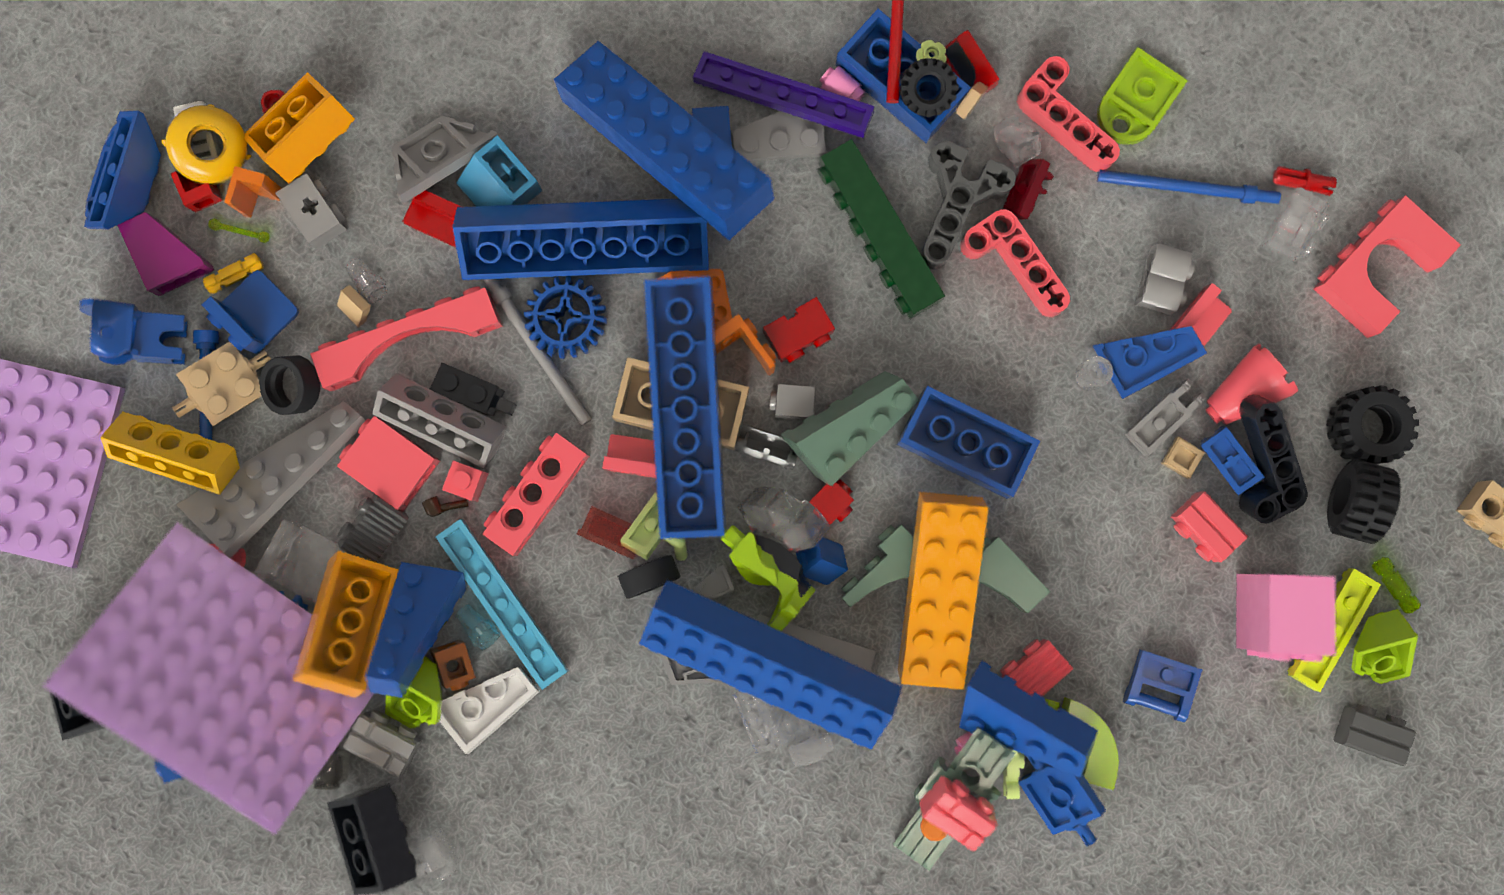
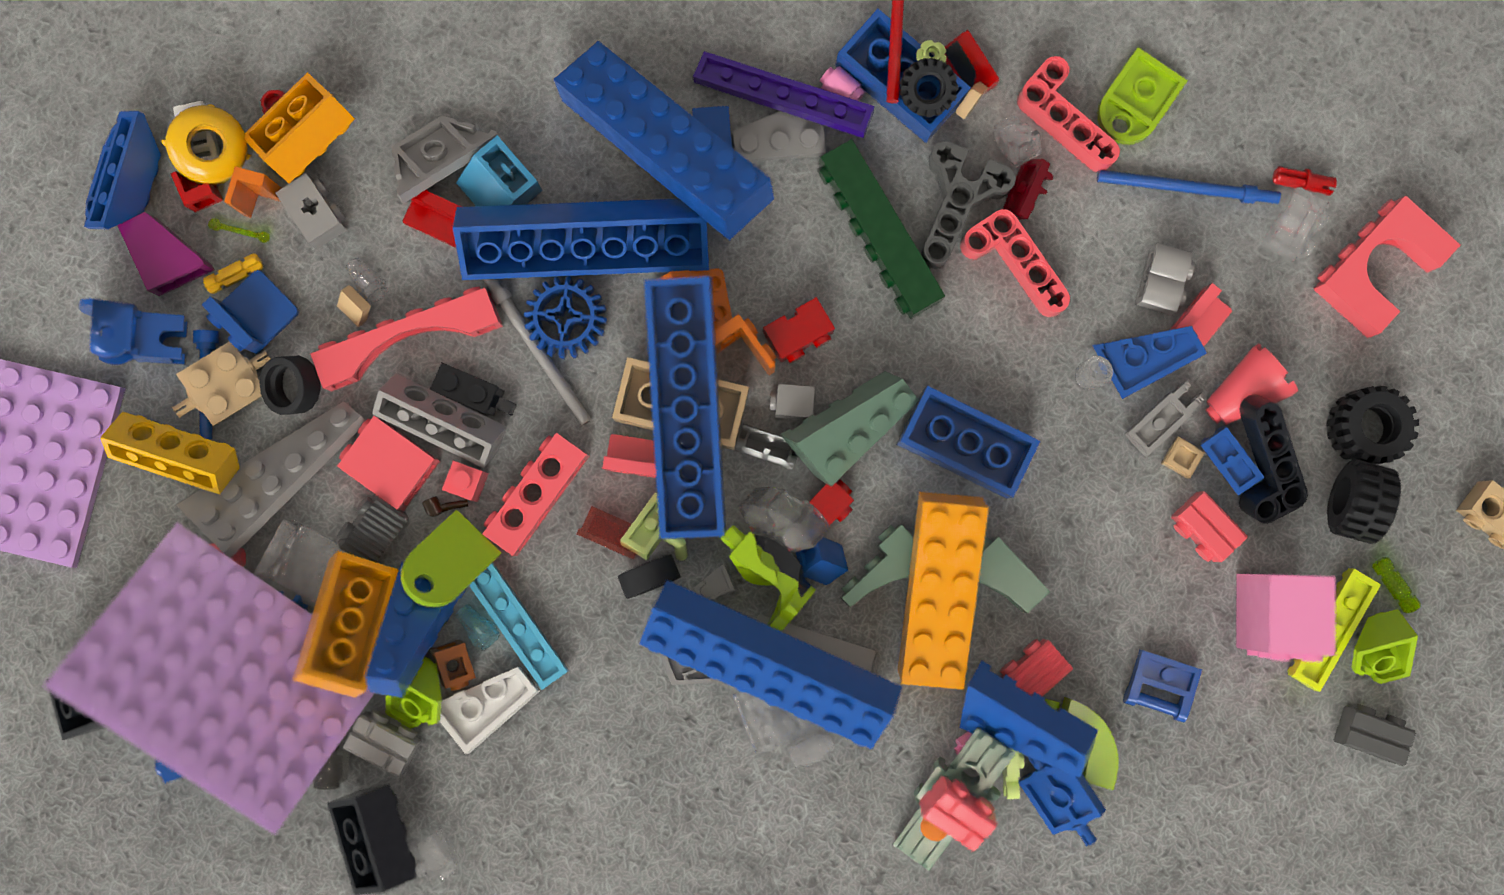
(448, 560): none -> lime tile

